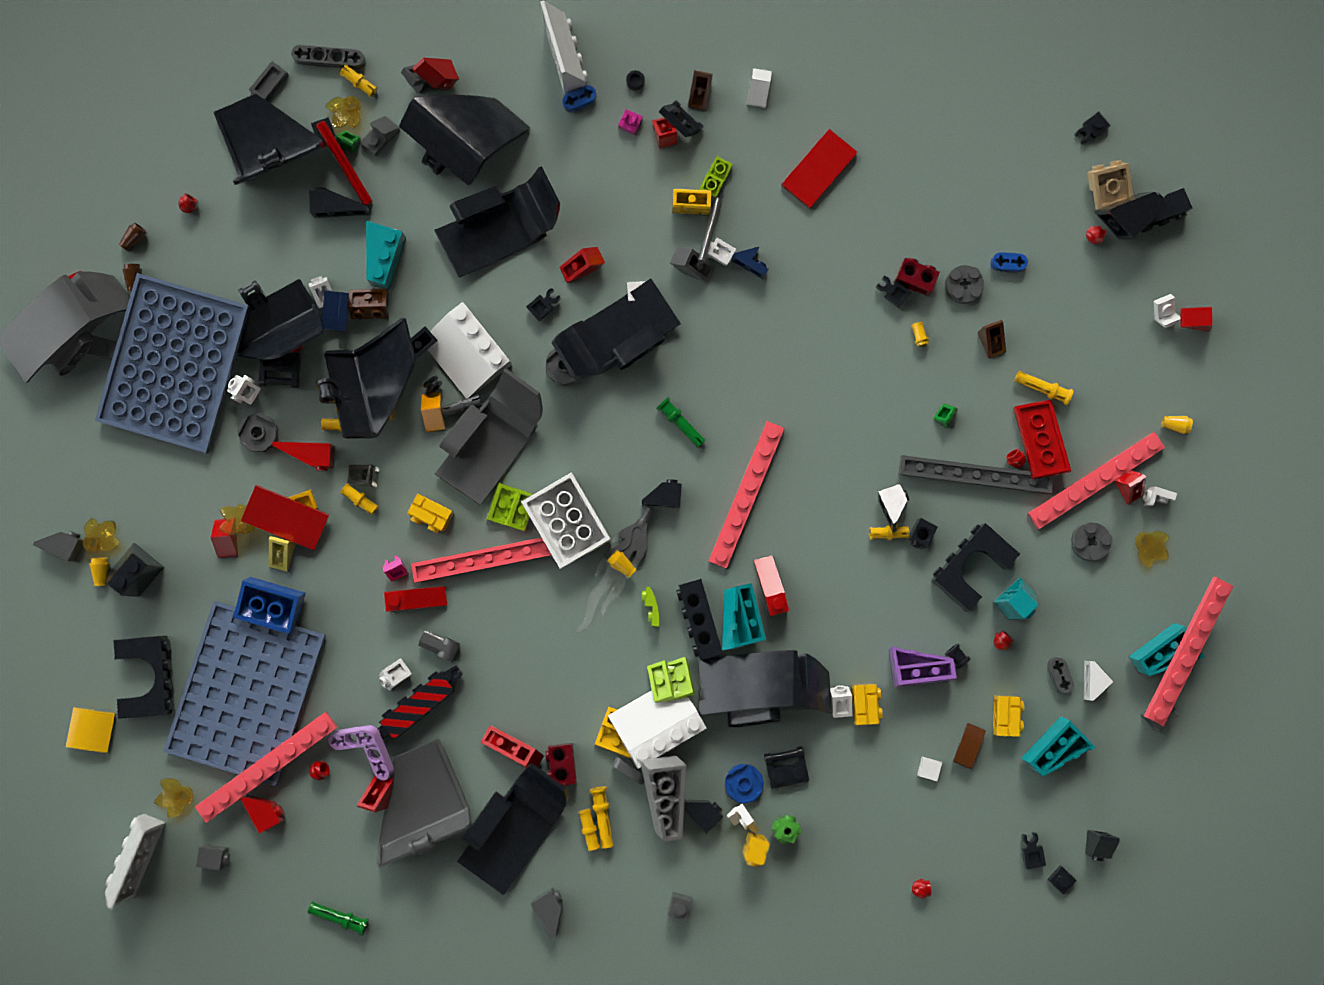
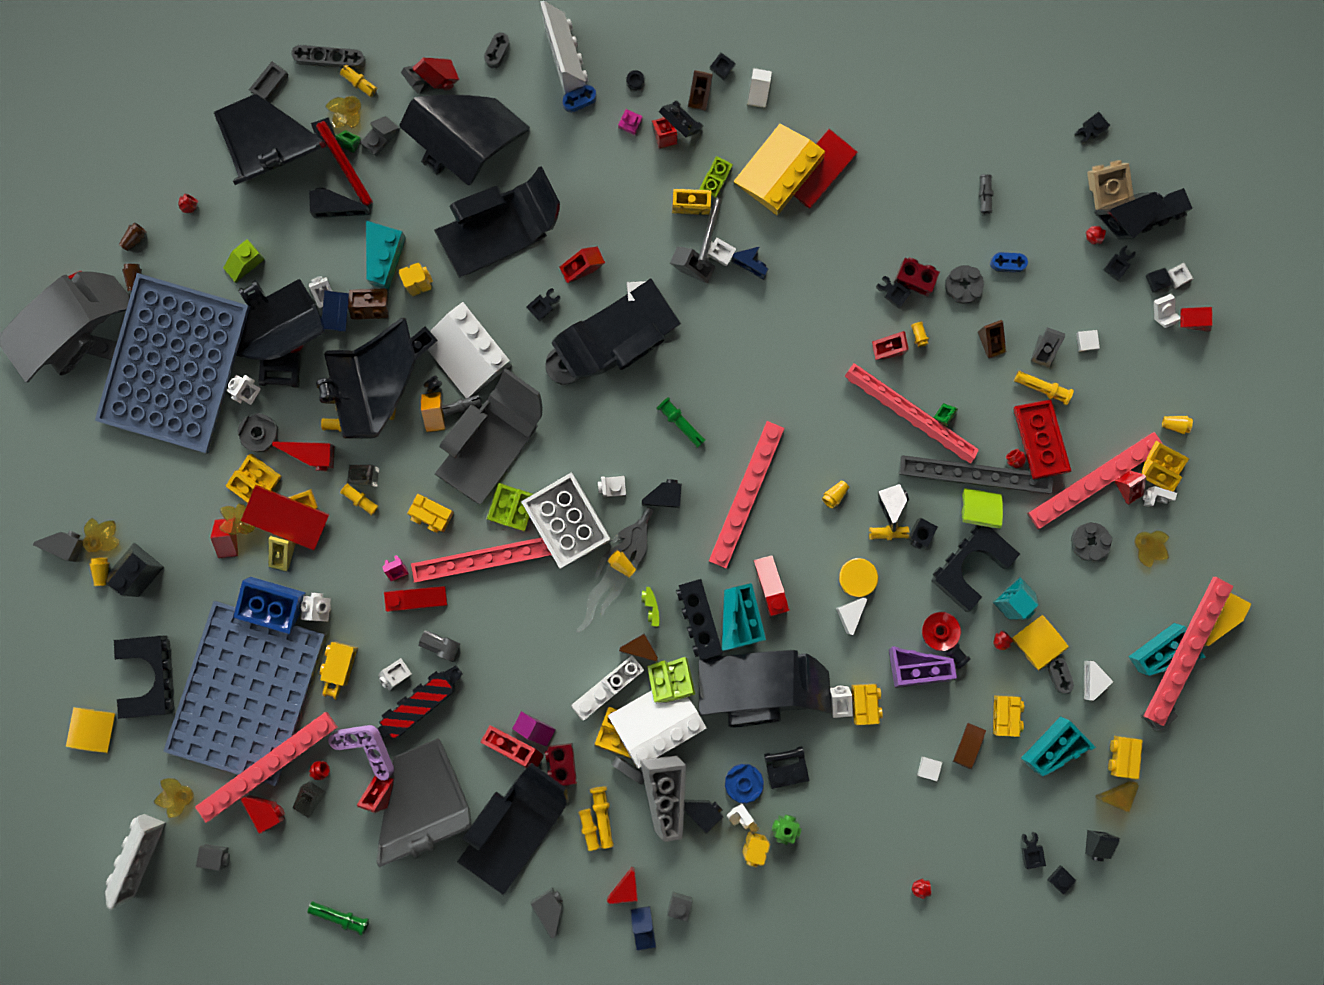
(242, 260): none -> lime slope
(252, 473): none -> yellow slope
(308, 799): none -> clear smoke slope
(315, 607): none -> white brick
(337, 667): none -> yellow brick
(416, 279): none -> yellow brick
(500, 52): none -> dark grey beam
(533, 729): none -> magenta slope
(607, 688): none -> white slope
(612, 486): none -> white bracket
(625, 890): none -> red slope
(640, 647): none -> reddish brown slope
(643, 928): none -> dark blue slope
(722, 66): none -> black plate
(779, 168): none -> yellow slope
(835, 494): none -> yellow cone
(851, 614): none -> white slope
(858, 577): none -> yellow tile
(890, 346): none -> red slope
(911, 413): none -> coral plate
(950, 635): none -> red dish
(982, 508): none -> lime slope
(986, 194): none -> dark grey pin
(1040, 642): none -> yellow slope
(1047, 346): none -> dark grey slope
(1087, 340): none -> white tile
(1118, 264): none -> black plate
(1120, 796): none -> clear yellow slope
(1125, 757): none -> yellow brick
(1158, 280): none -> black plate
(1164, 466): none -> yellow slope
(1179, 275): none -> white tile
(1230, 616): none -> yellow slope

